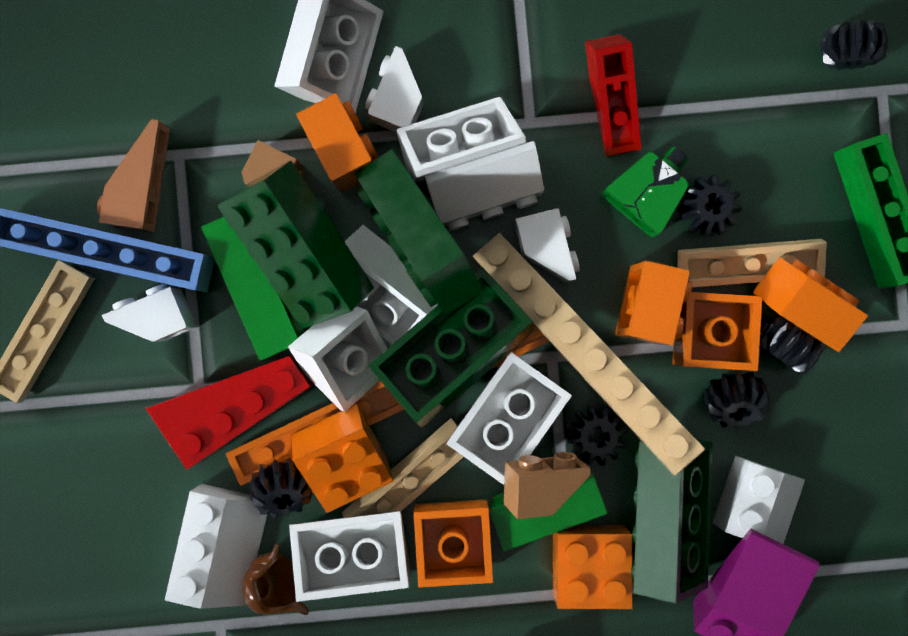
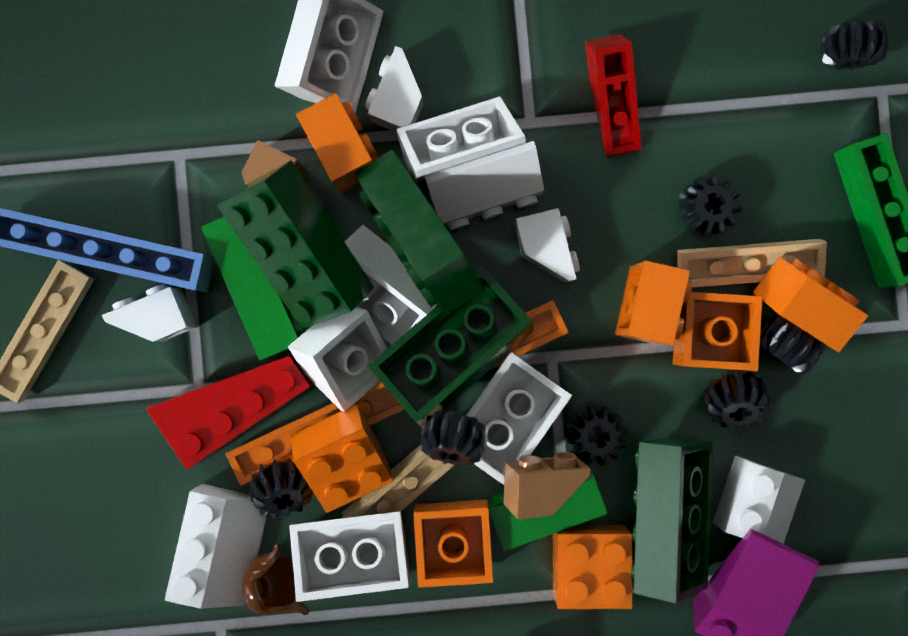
(134, 189): nougat slope -> none
(453, 438): none -> black gear
(590, 356): tan plate -> none
(650, 190): green torso -> none

